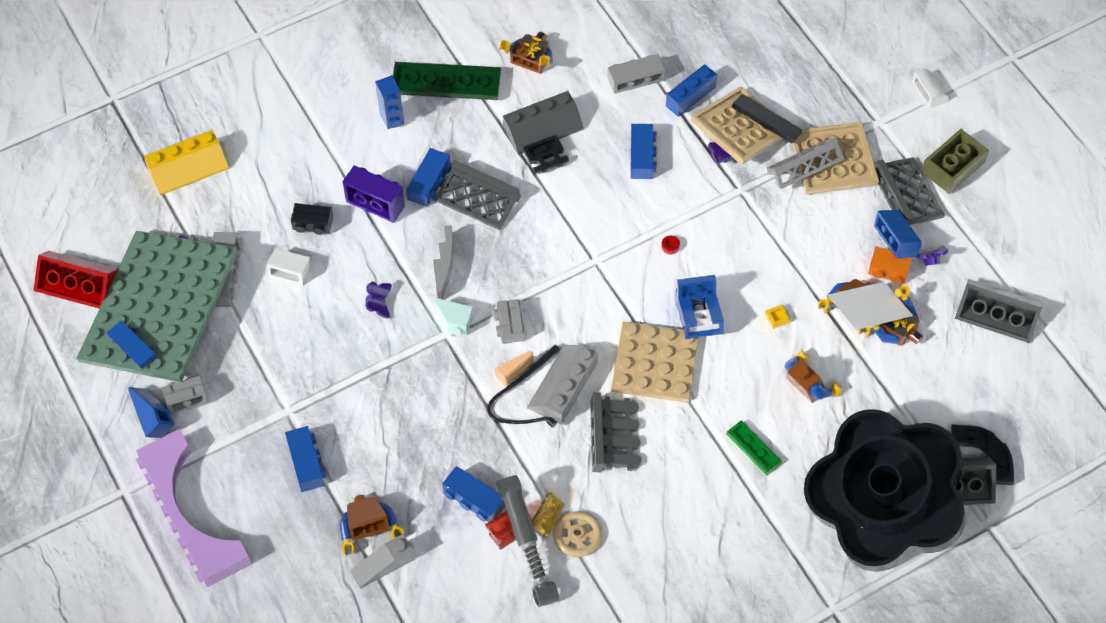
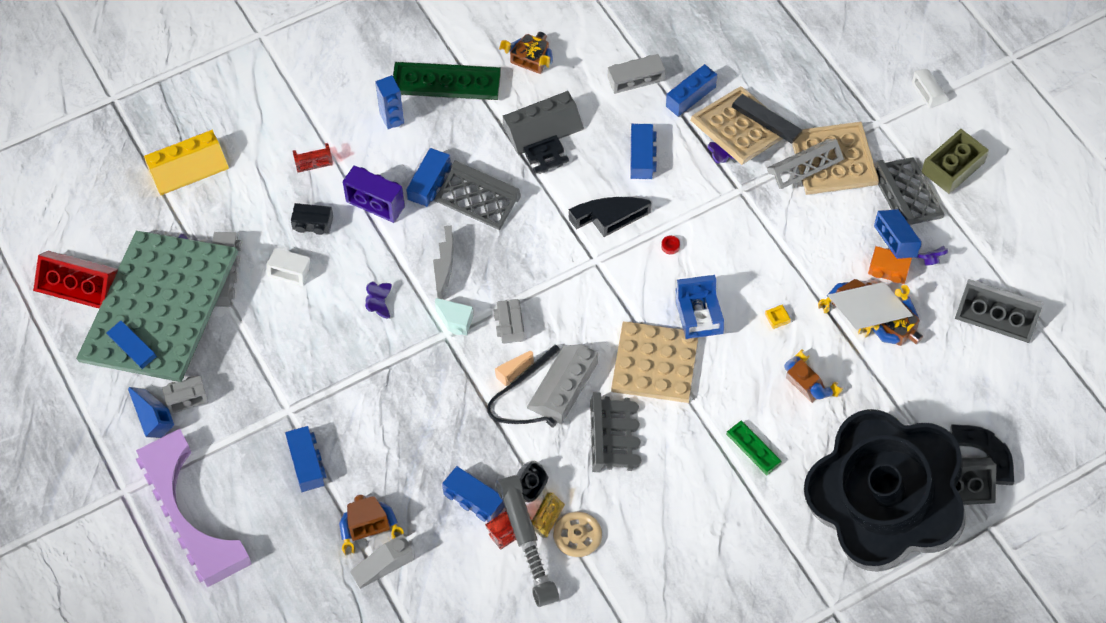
(313, 159): none -> clear red hinge
(532, 479): none -> black piece
(609, 213): none -> black slope

